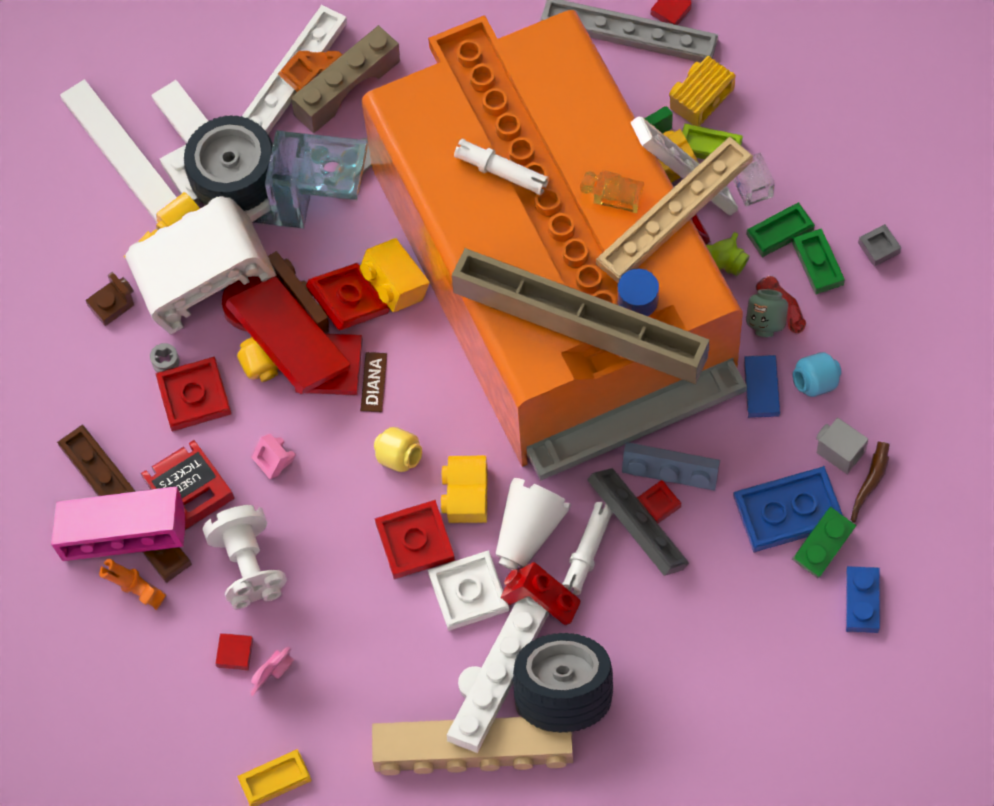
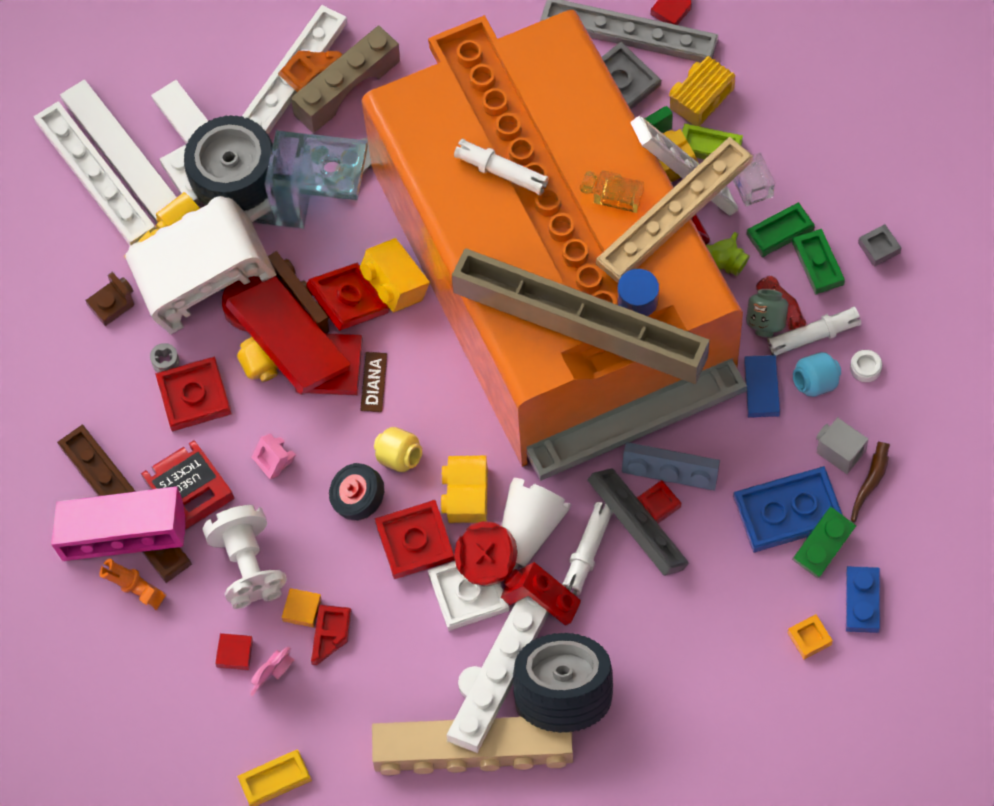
(94, 173): none -> white plate
(301, 607): none -> light orange tile
(330, 631): none -> red tile
(356, 491): none -> black wheel
(486, 553): none -> red tile
(630, 74): none -> flat silver tile
(810, 636): none -> light orange tile
(812, 332): none -> white pin
(866, 366): none -> white tile

